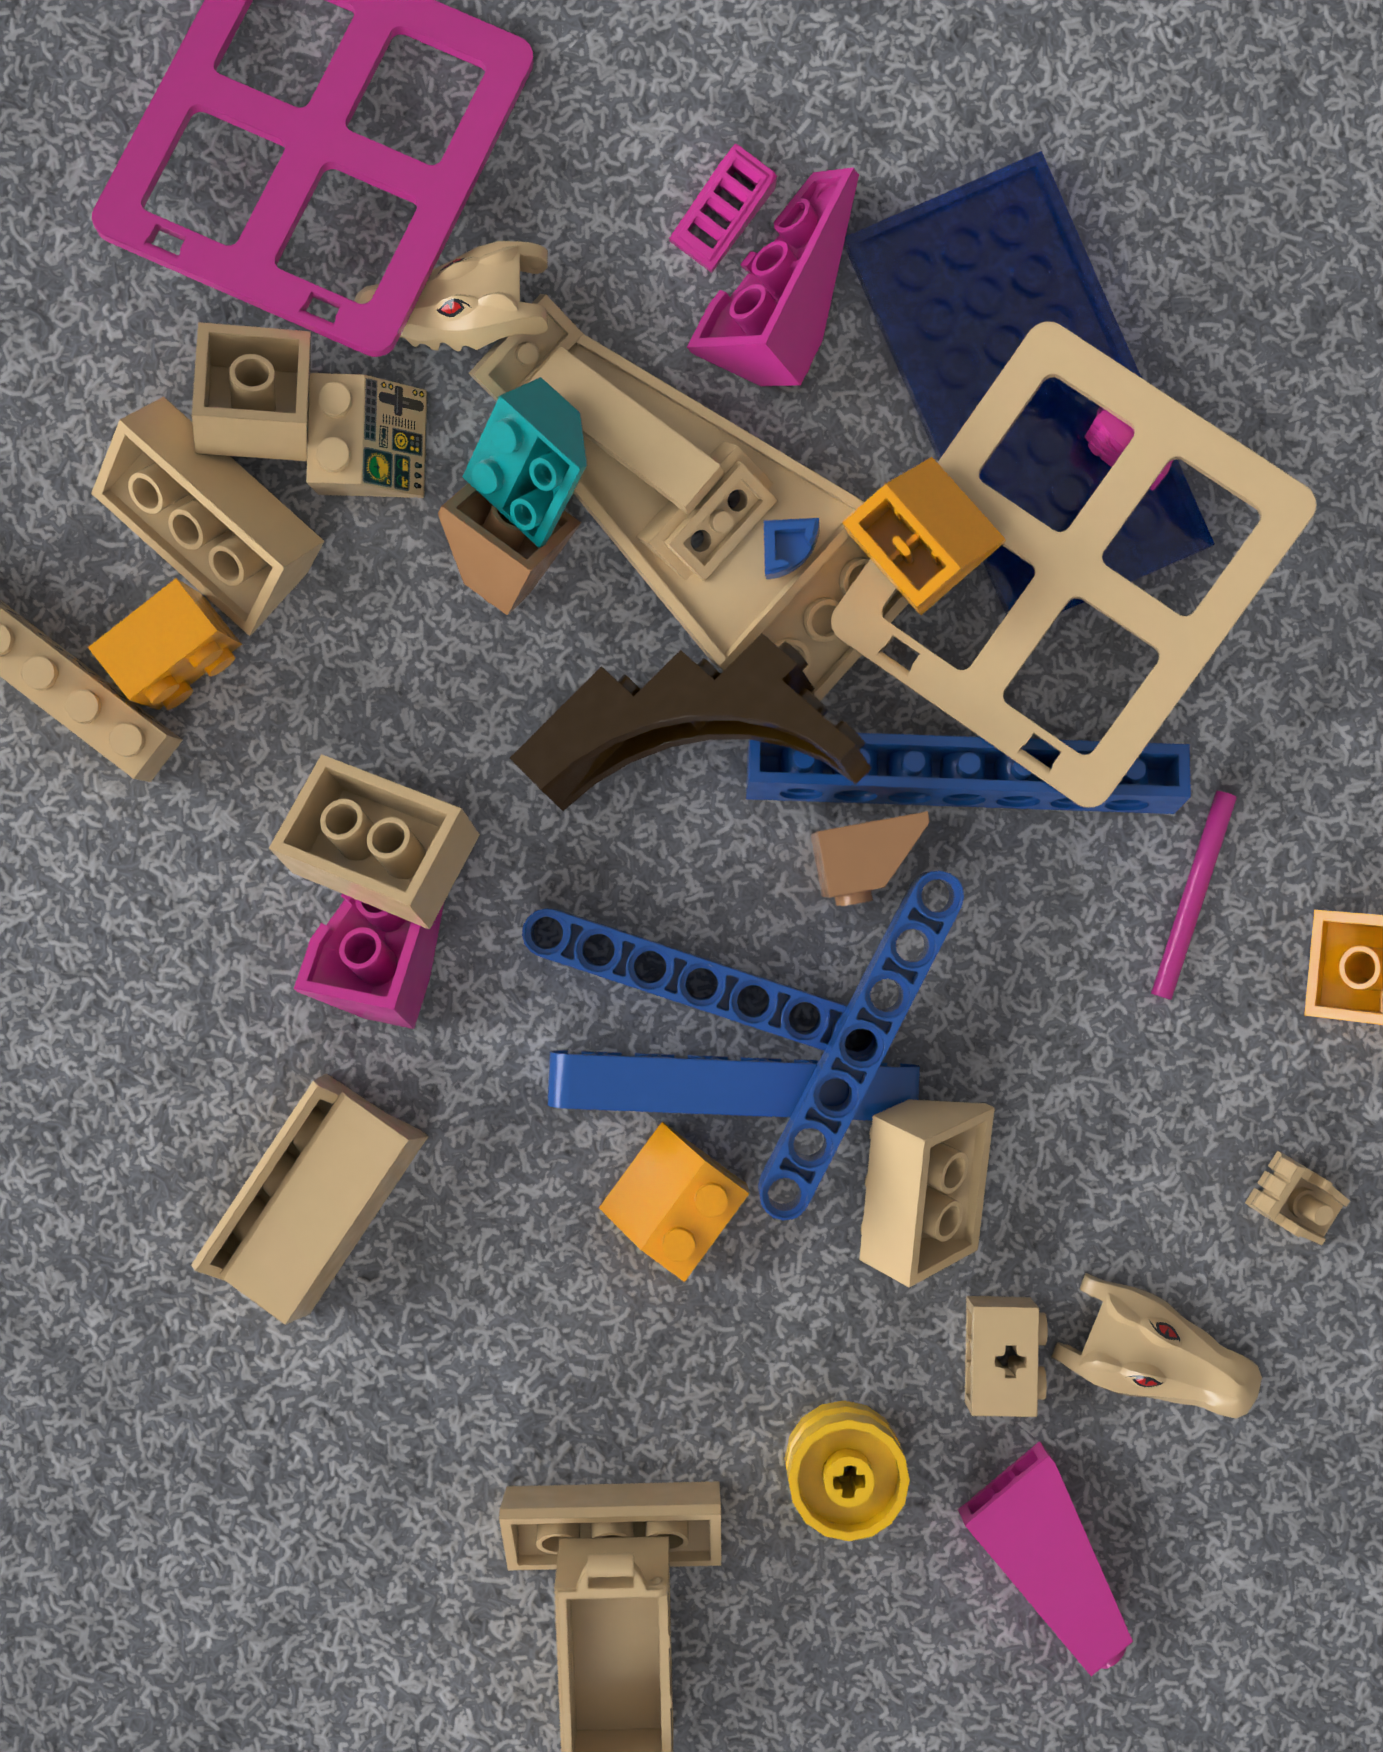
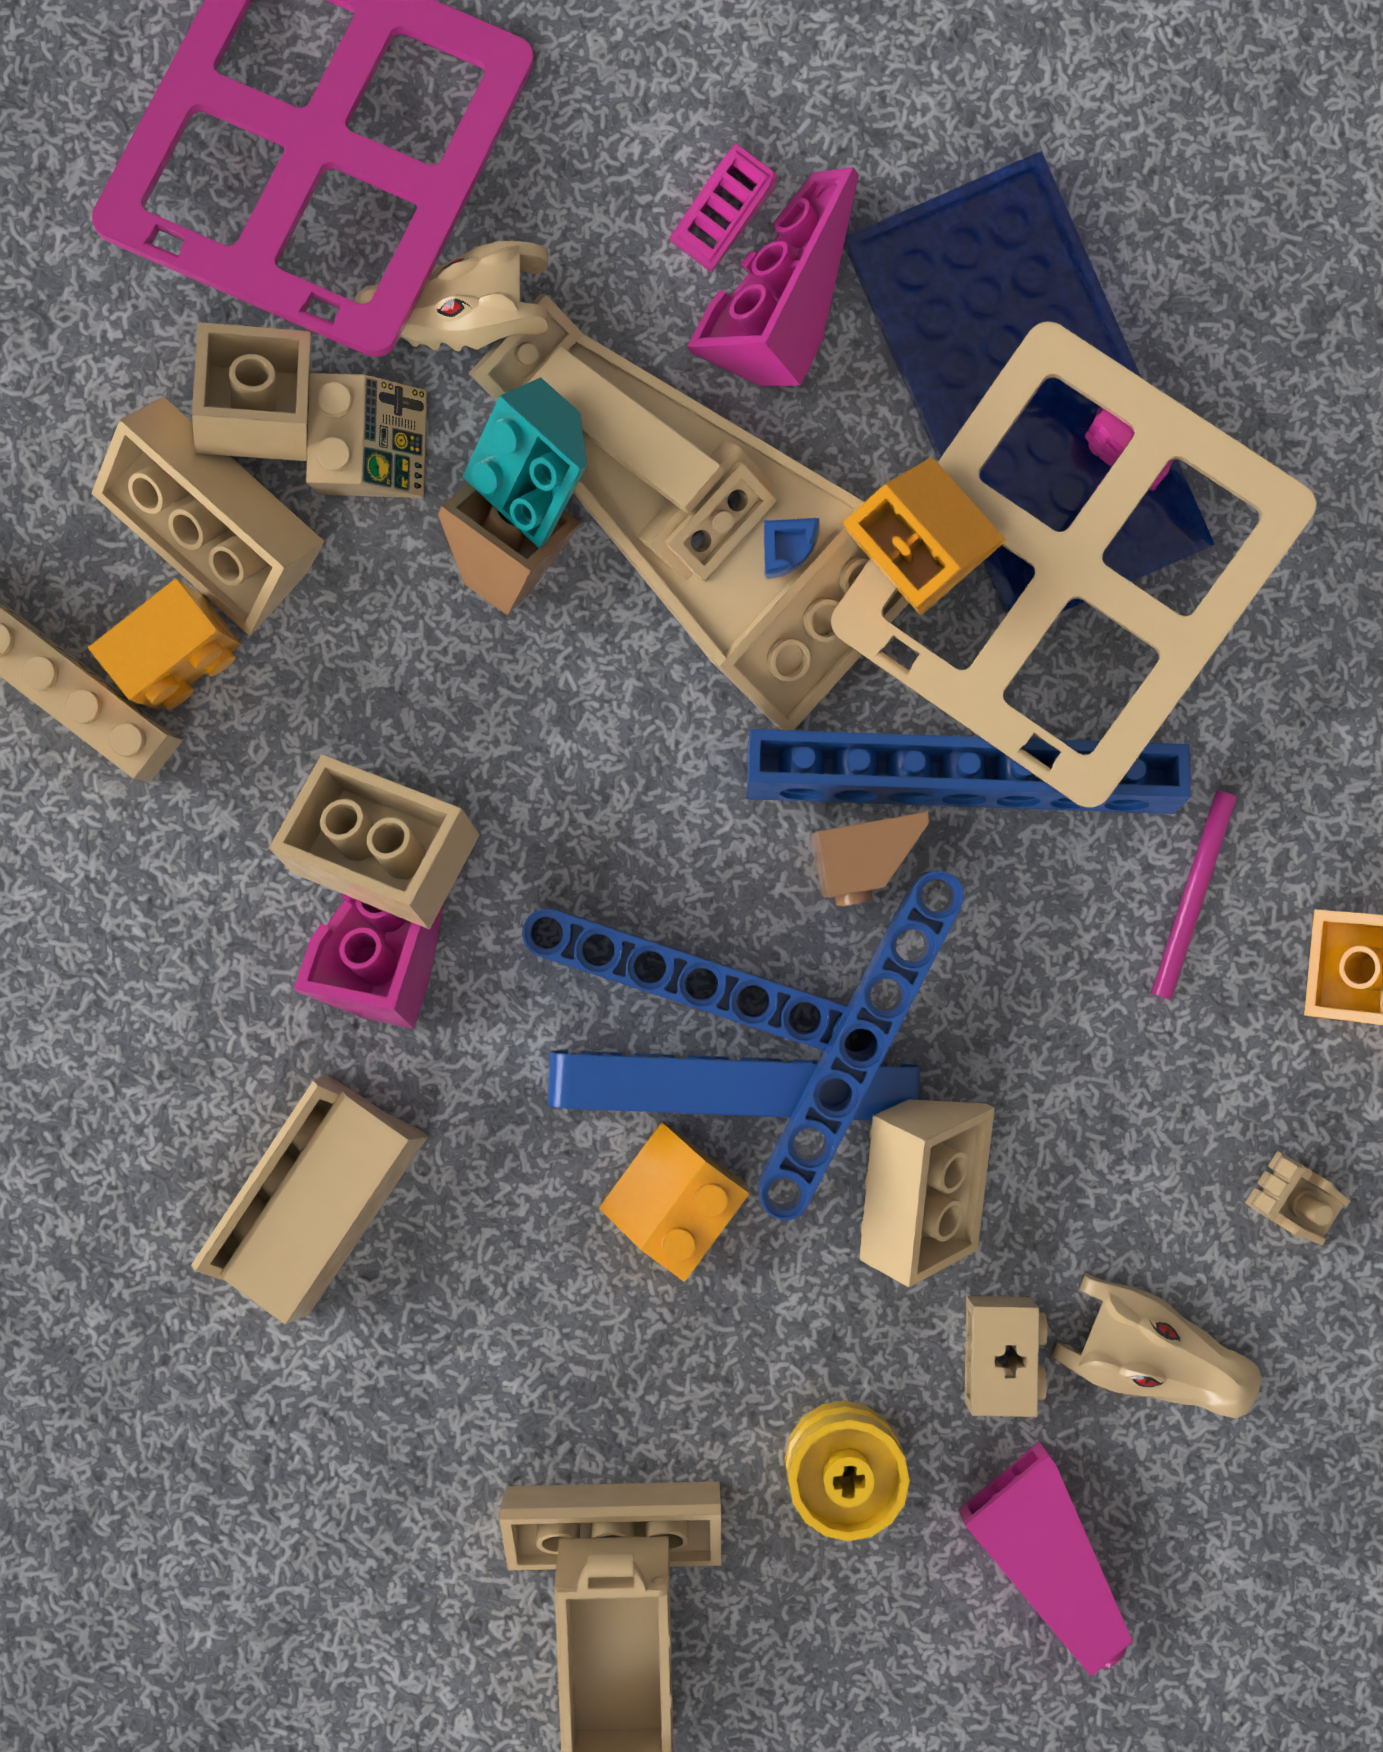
(617, 723): dark brown arch -> none

